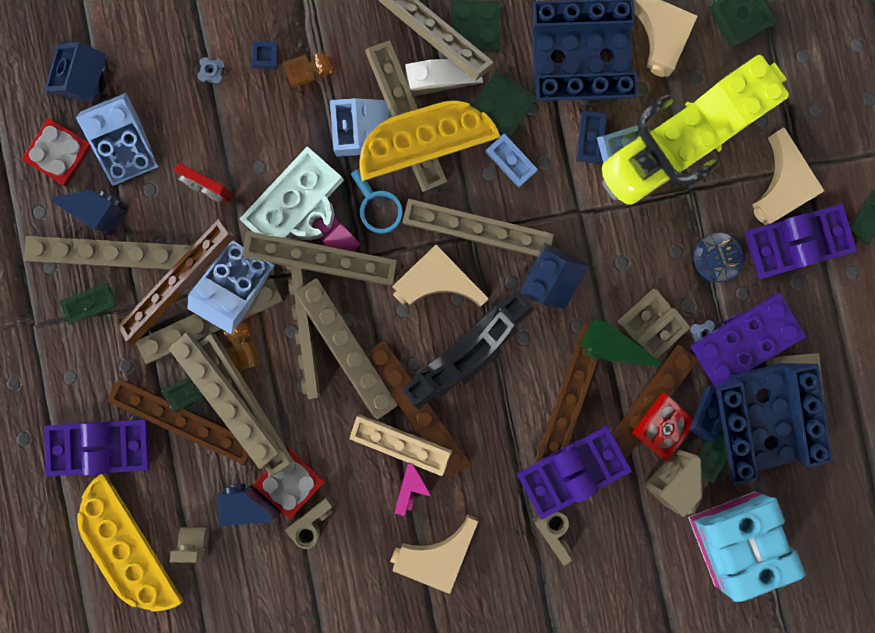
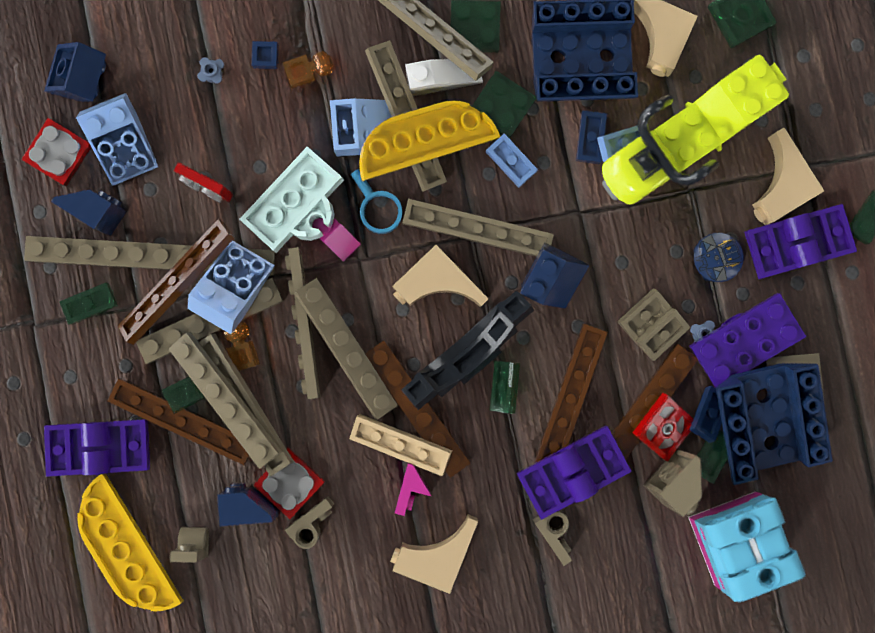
(318, 258): dark tan plate -> none
(504, 387): none -> clear green plate
(609, 344): dark green slope -> none

